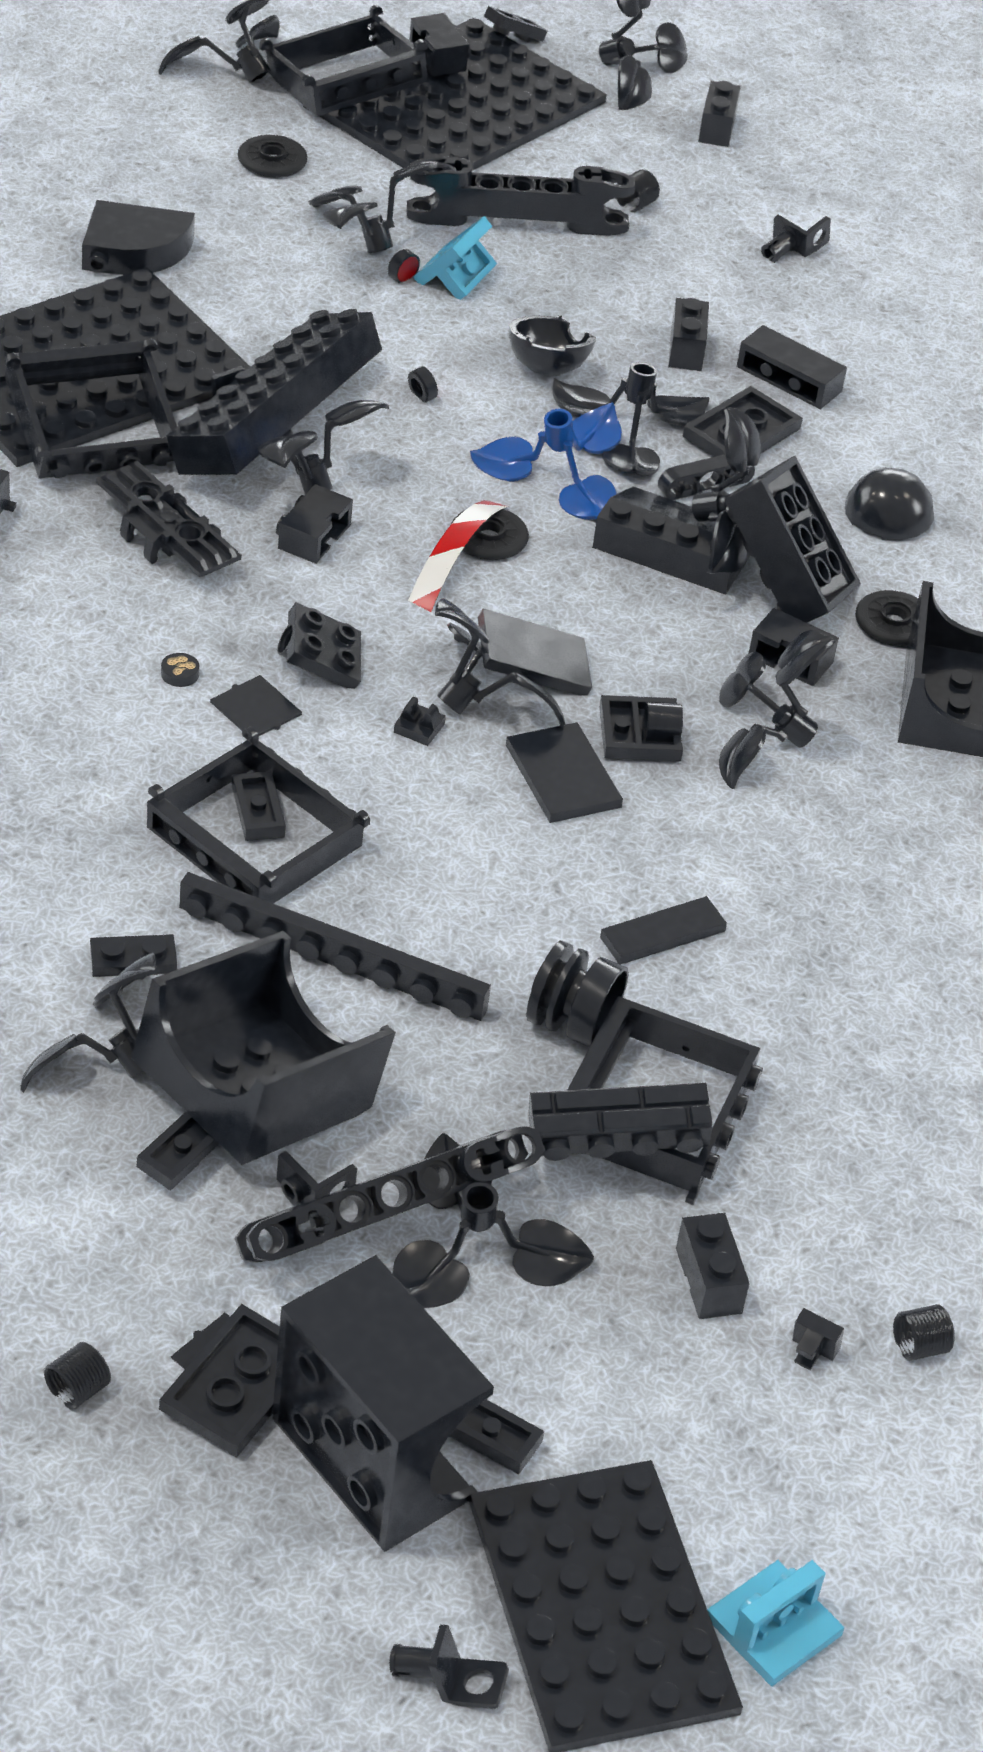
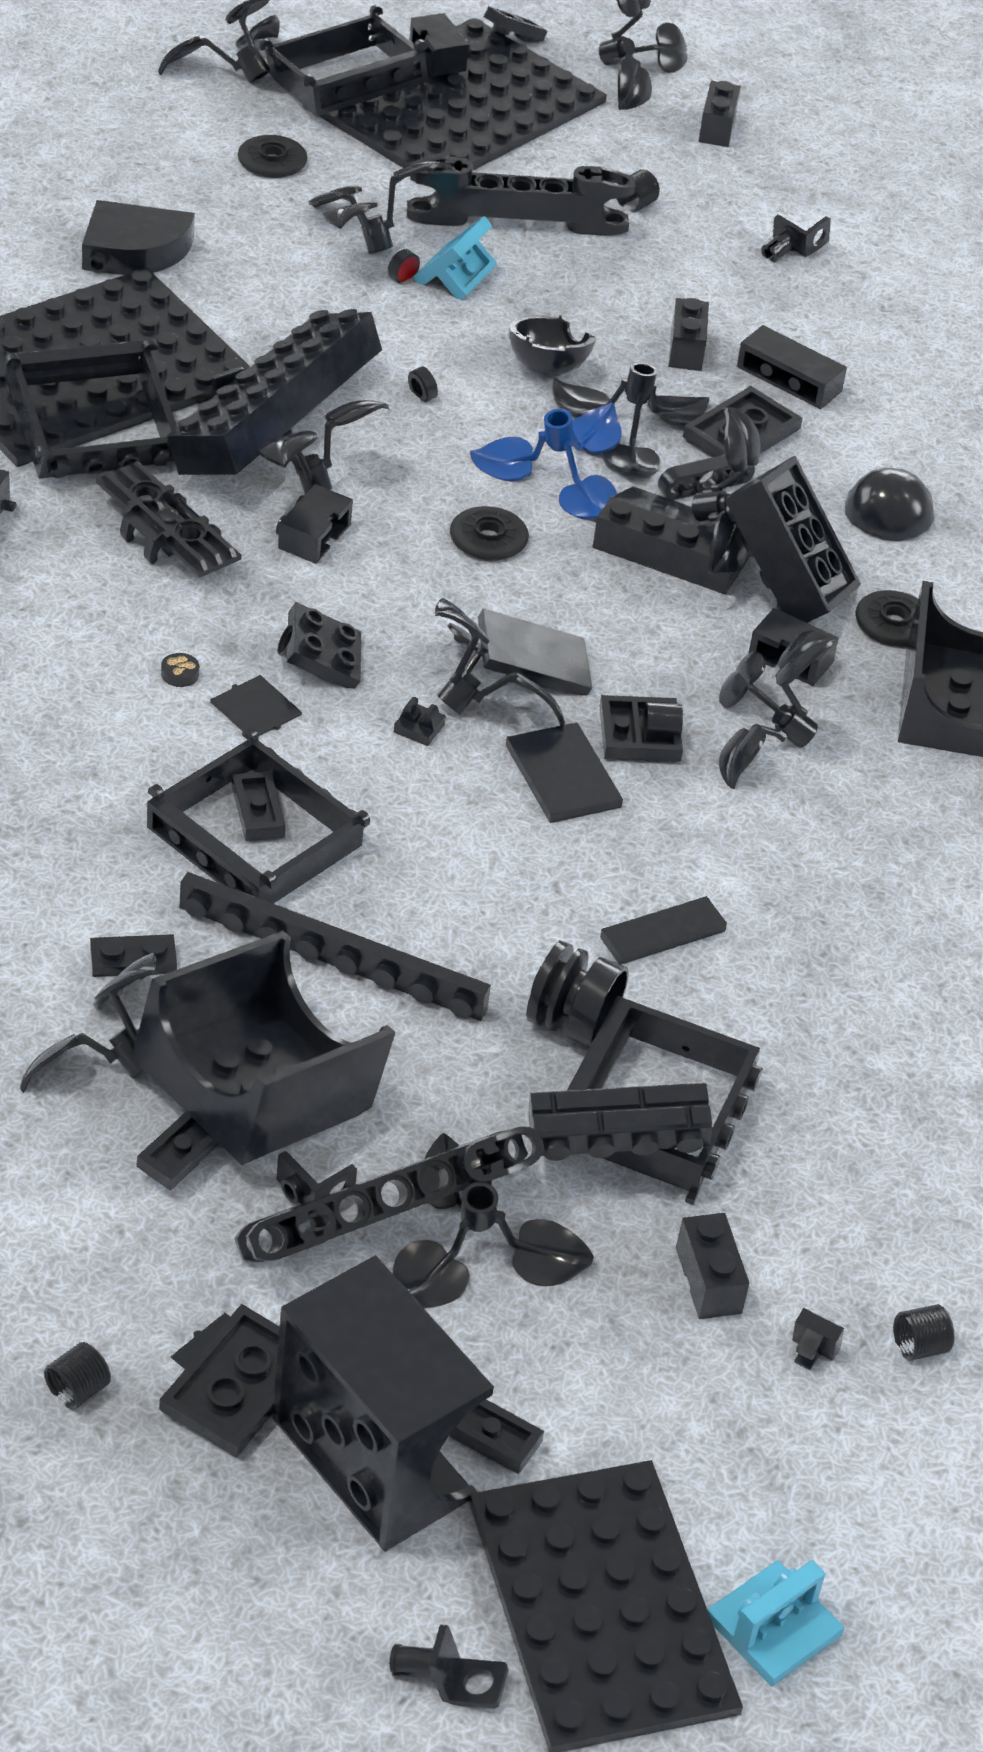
(447, 551): sticker -> none

